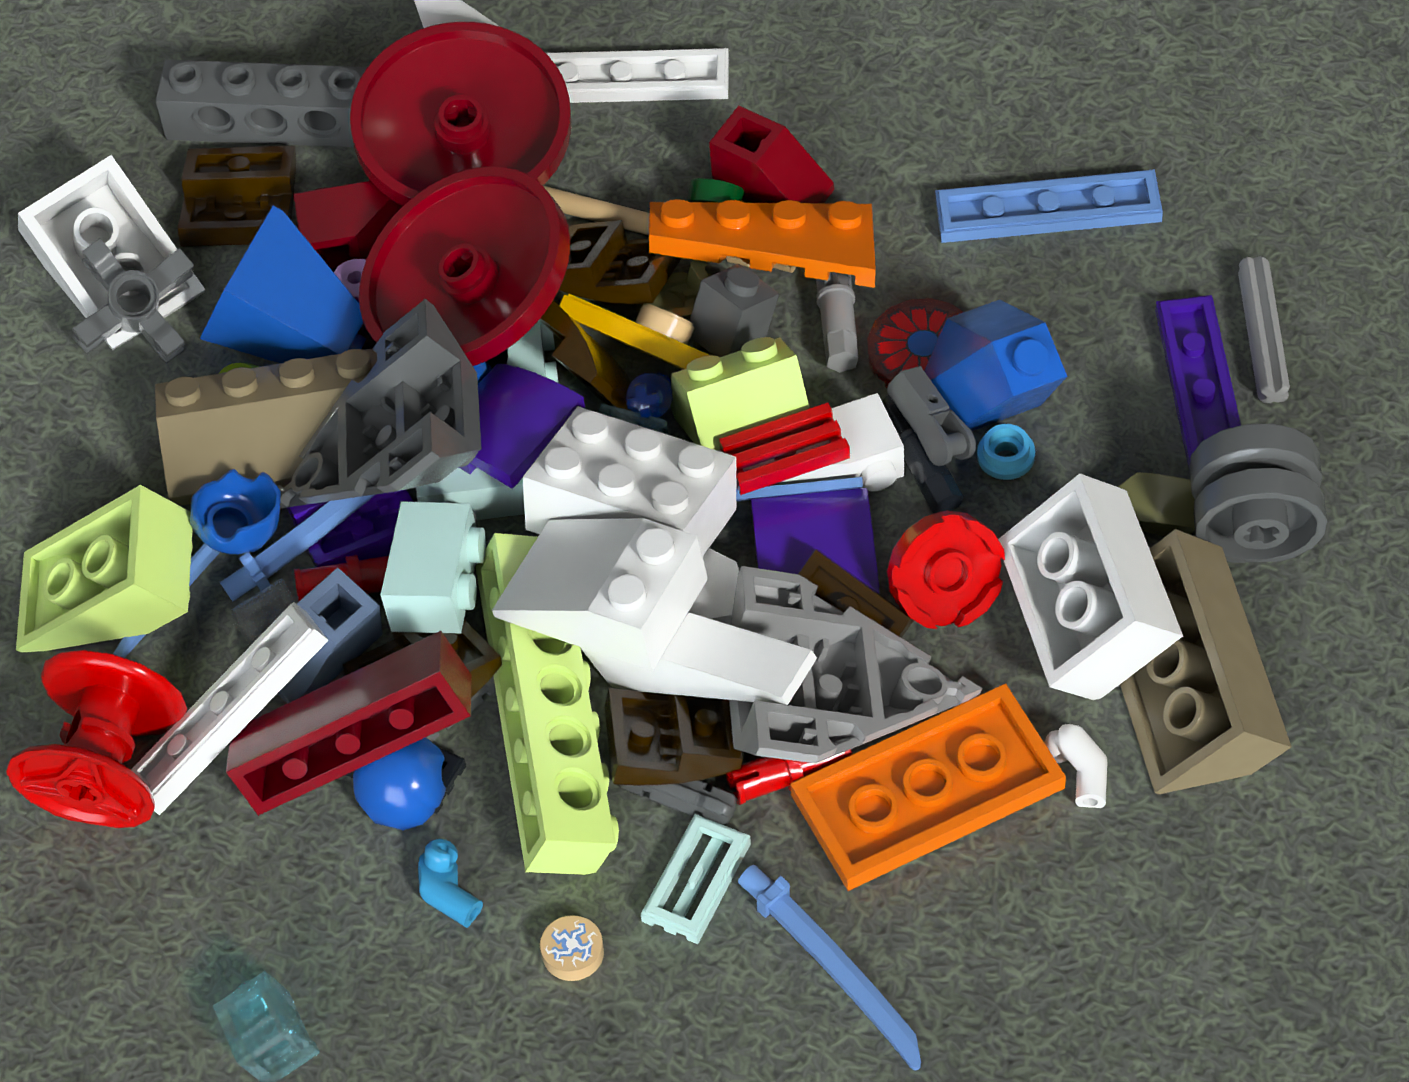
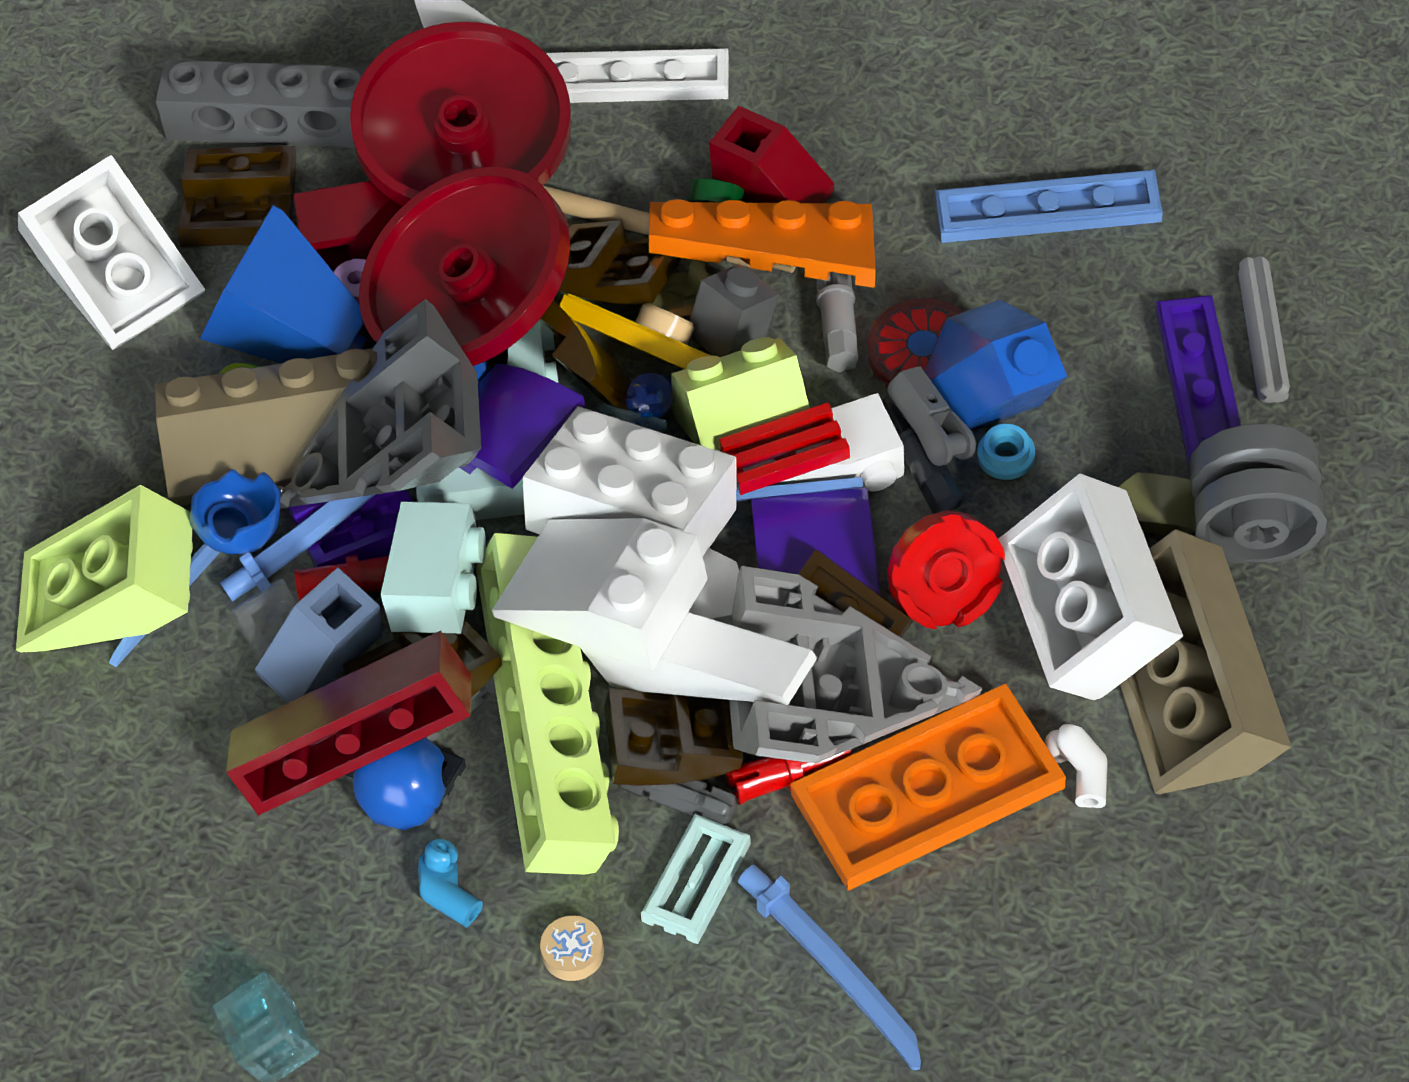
(108, 705): red piece -> none
(154, 285): dark grey pin -> none
(229, 705): white tile -> none

